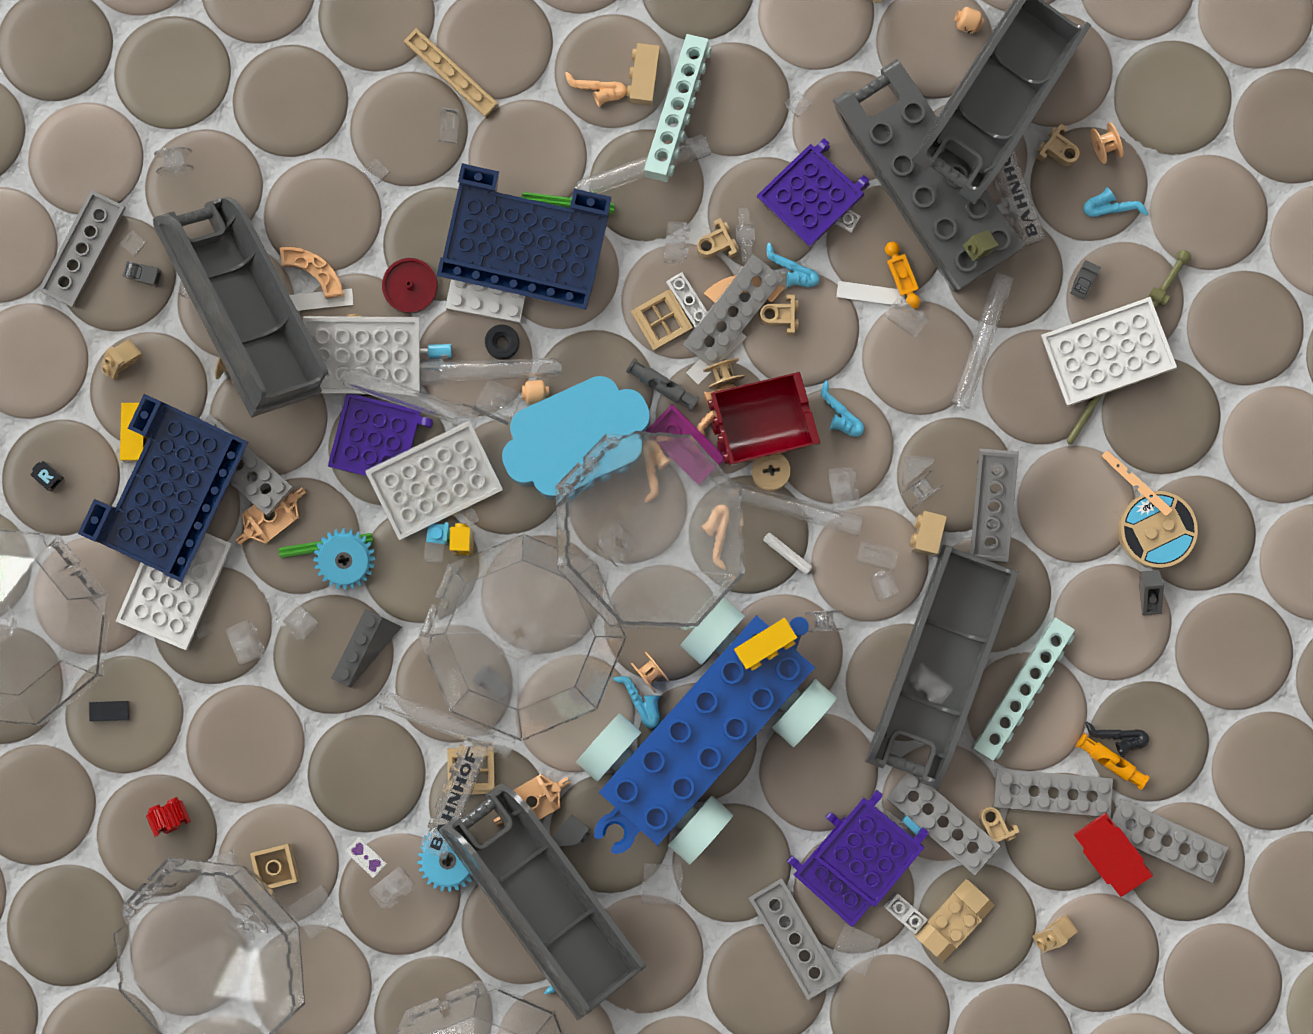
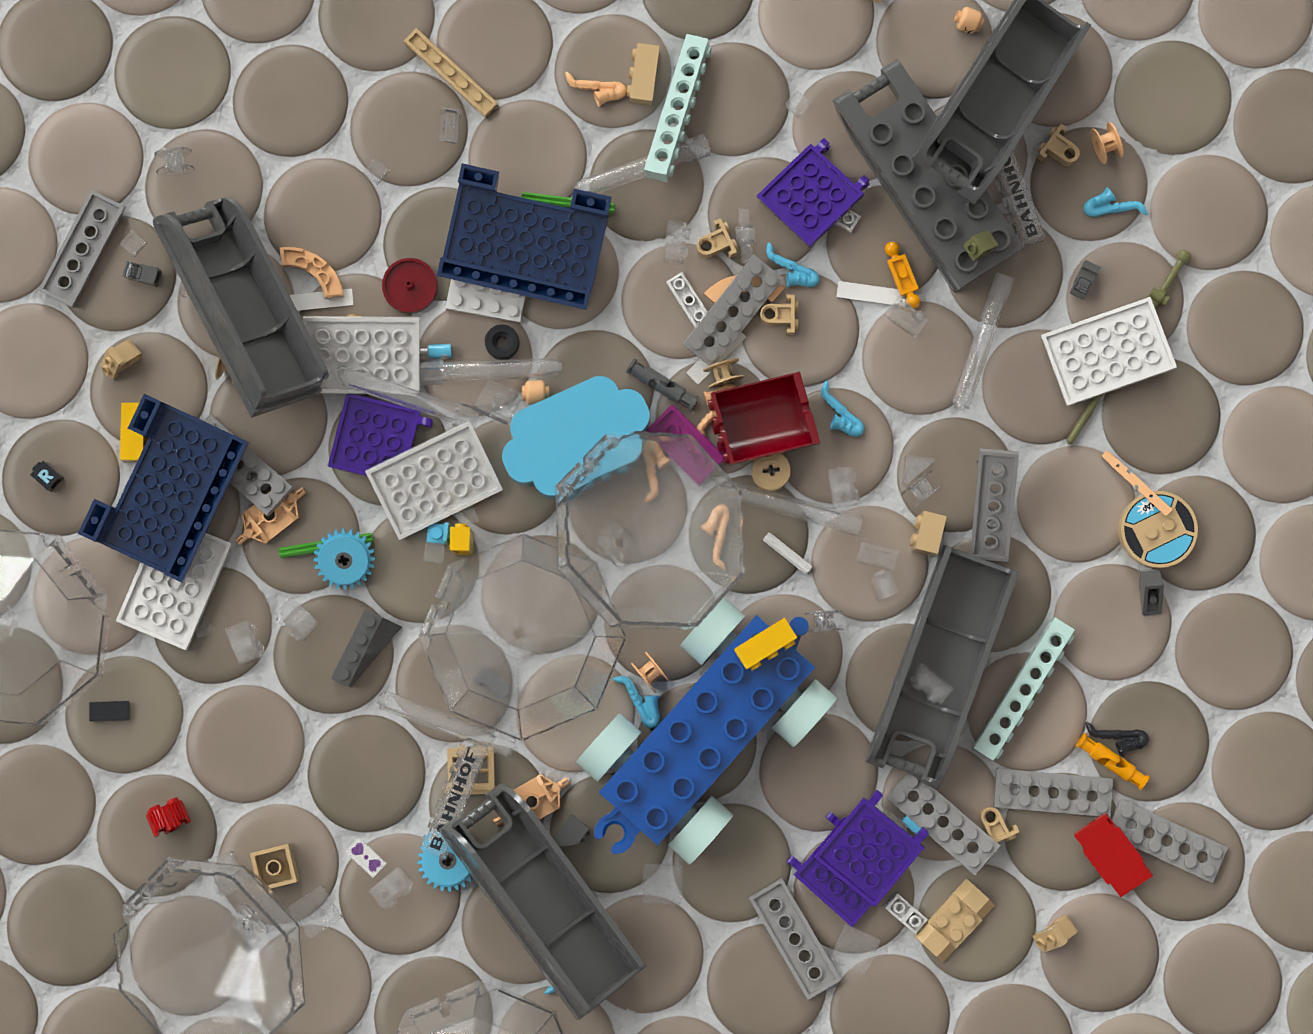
(646, 327): tan piece -> none

